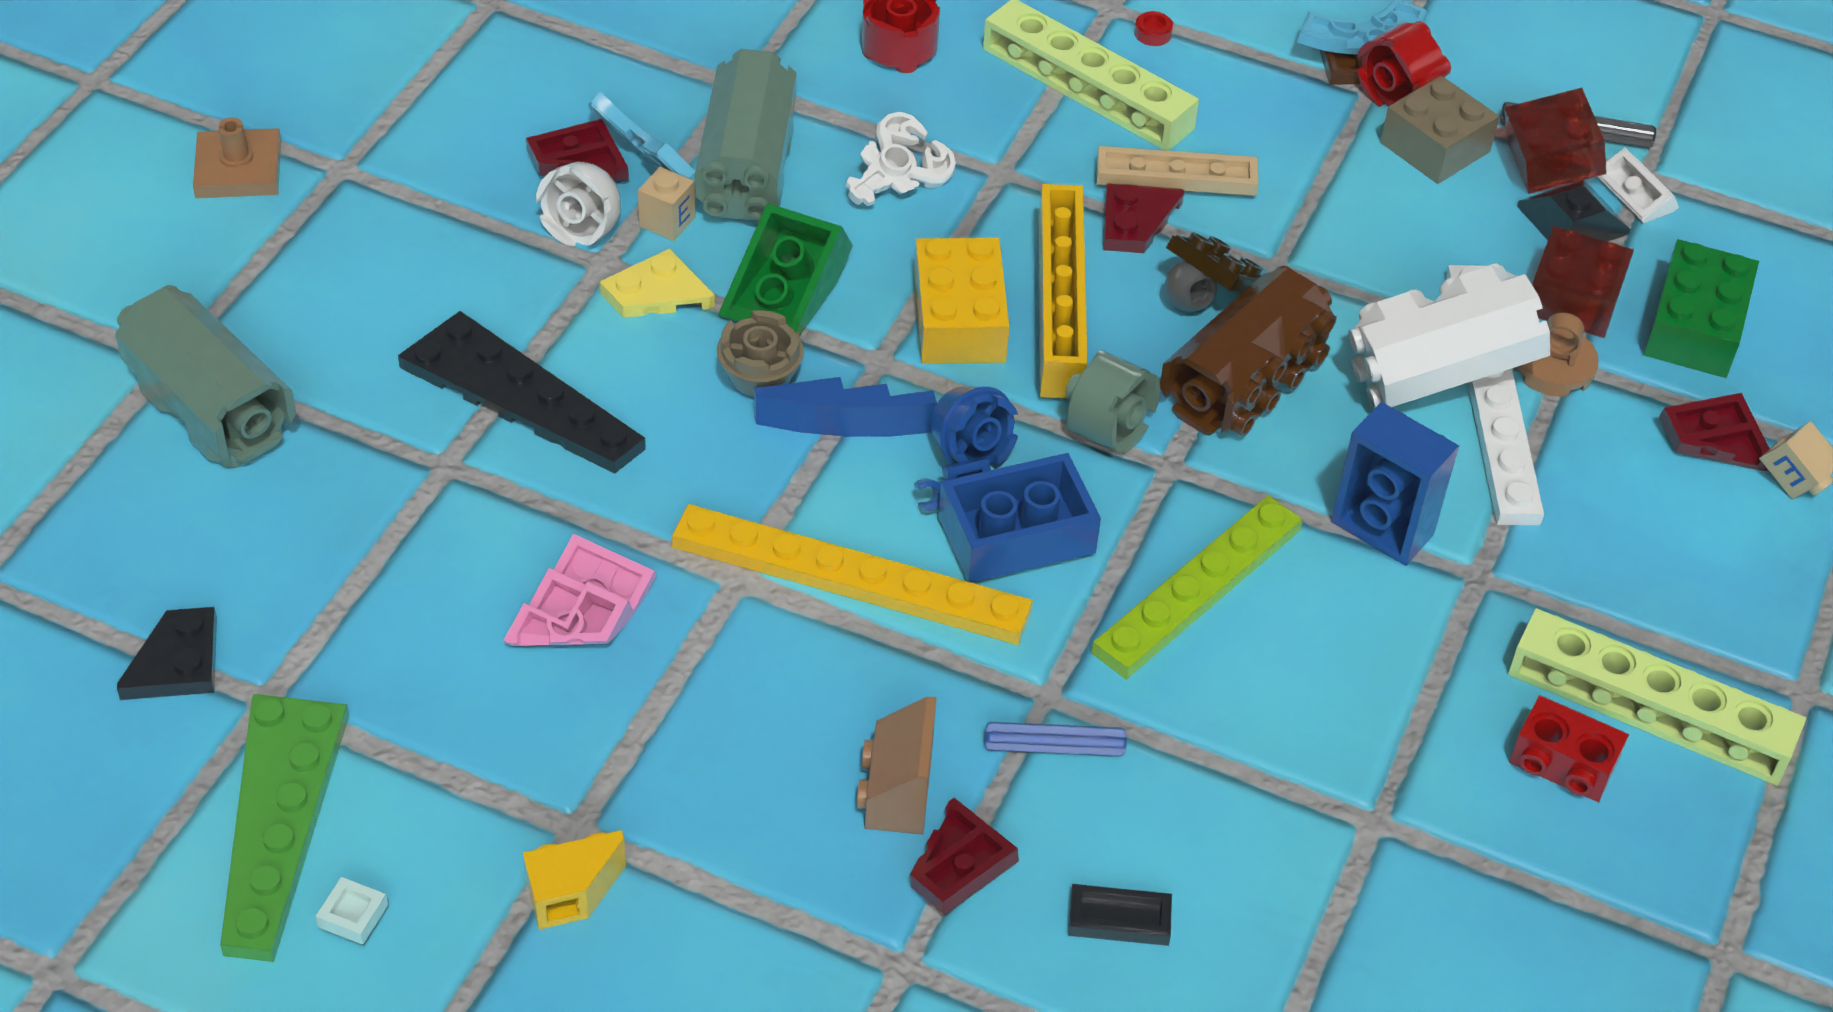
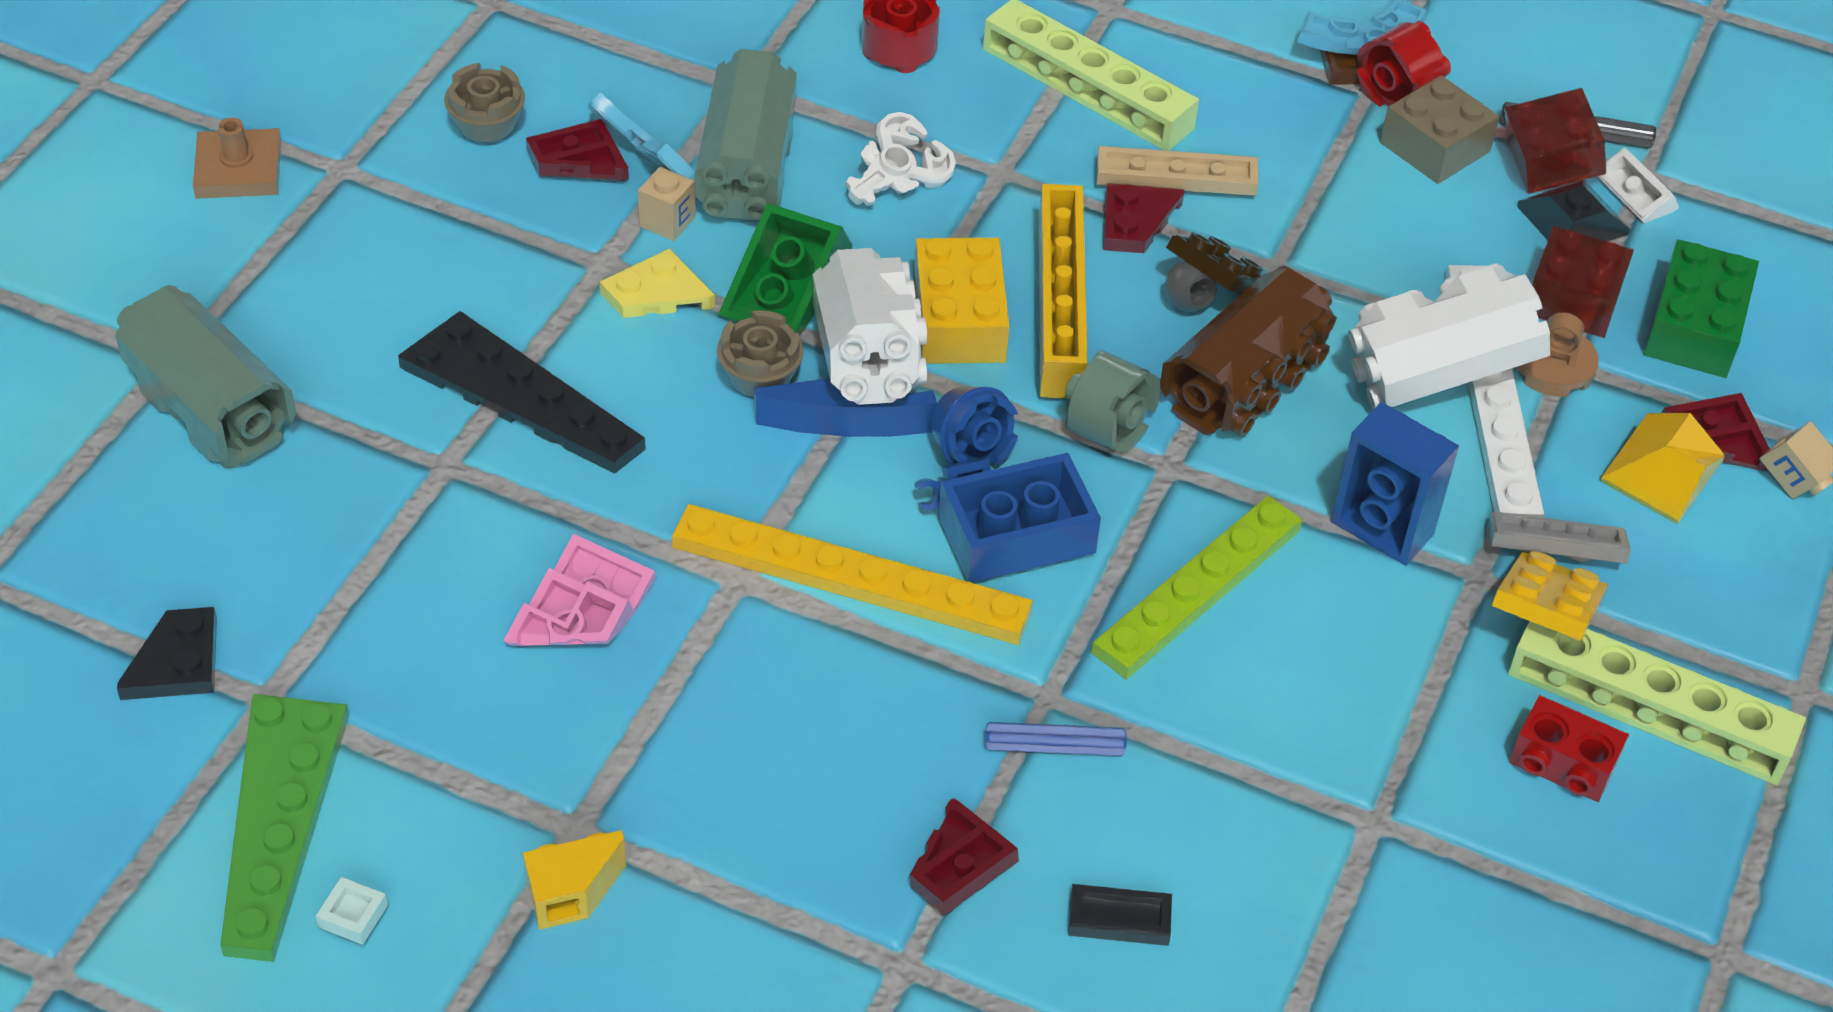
(484, 102): none -> dark tan cone
(578, 203): white cylinder -> none
(870, 326): none -> white brick
(899, 769): medium nougat slope -> none
(1153, 28): red tile -> none
(1551, 594): none -> yellow plate
(1559, 537): none -> light grey plate
(1665, 464): none -> yellow slope

